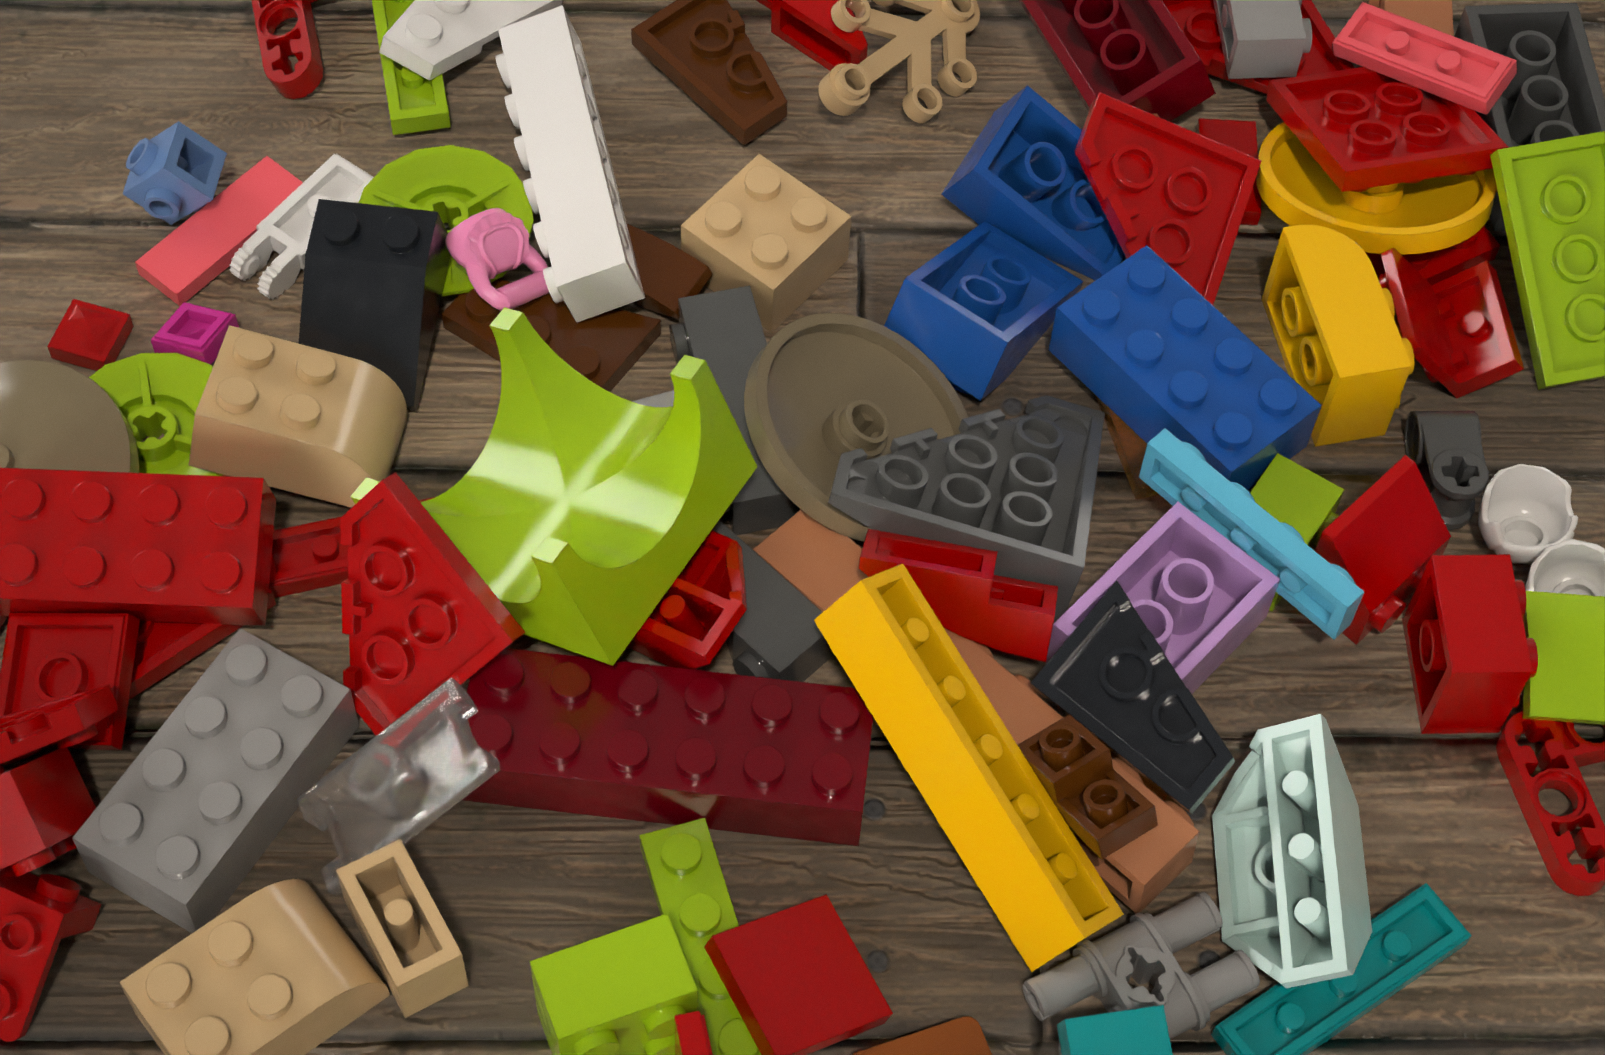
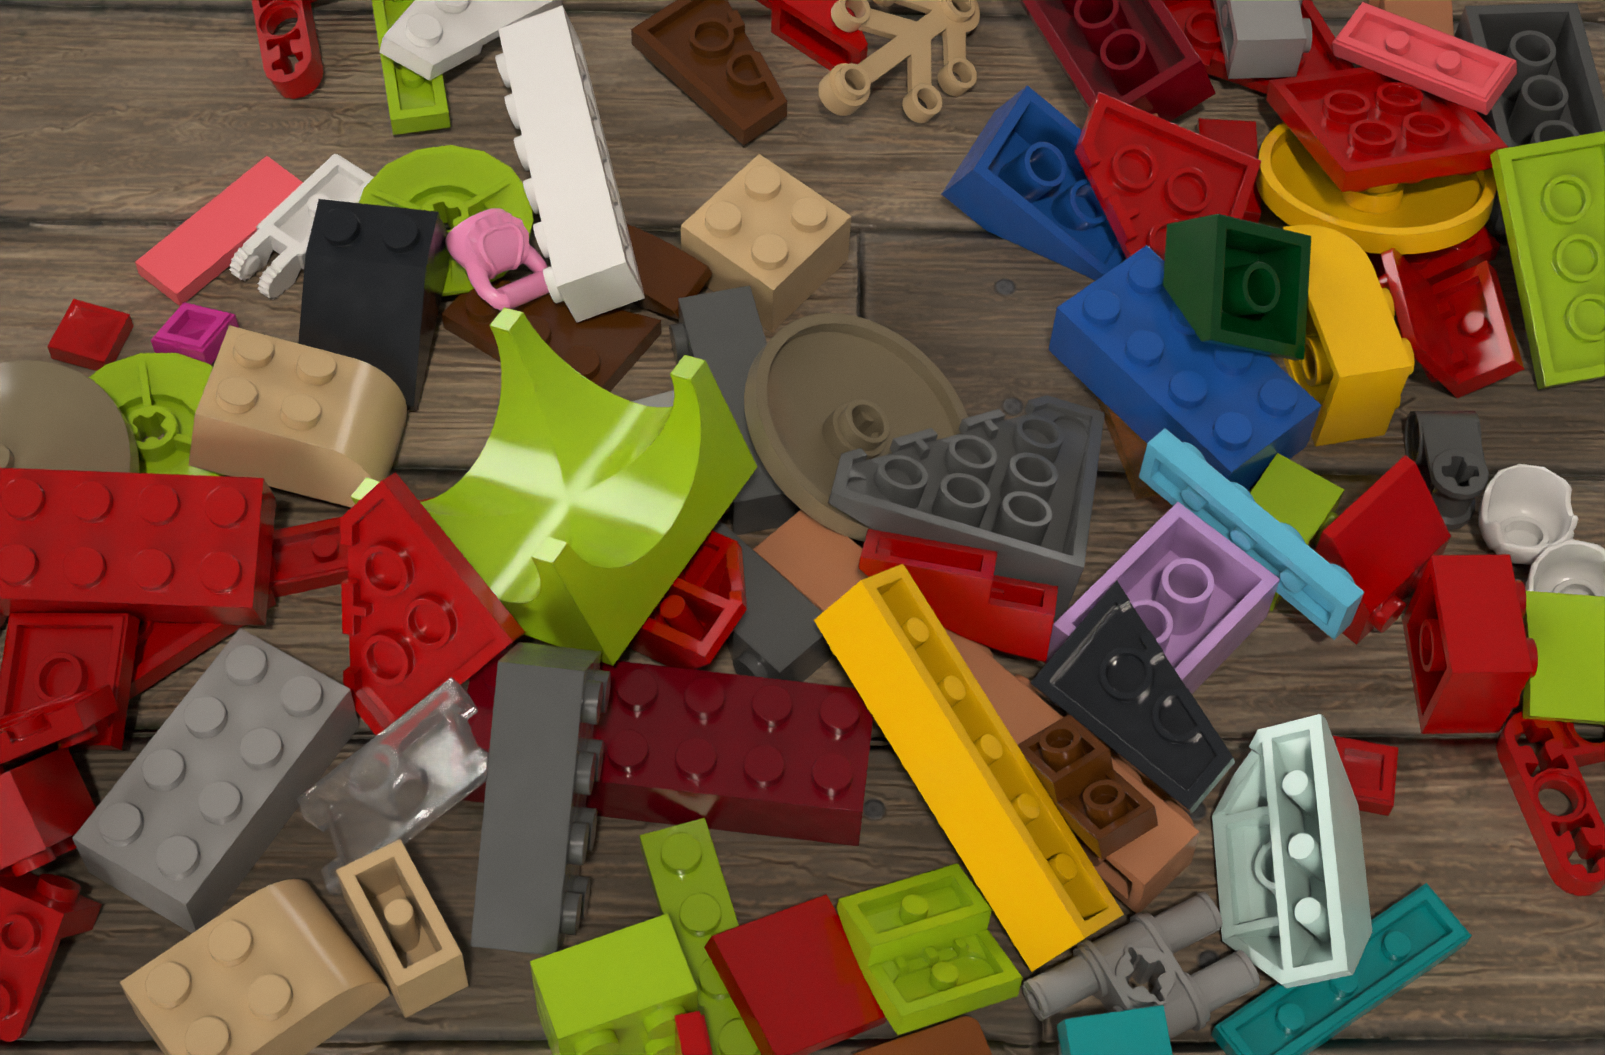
(173, 173): medium blue brick -> none
(537, 797): none -> dark grey brick
(927, 948): none -> lime slope
(980, 307): blue slope -> none
(1240, 283): none -> dark green slope
(1370, 772): none -> red tile

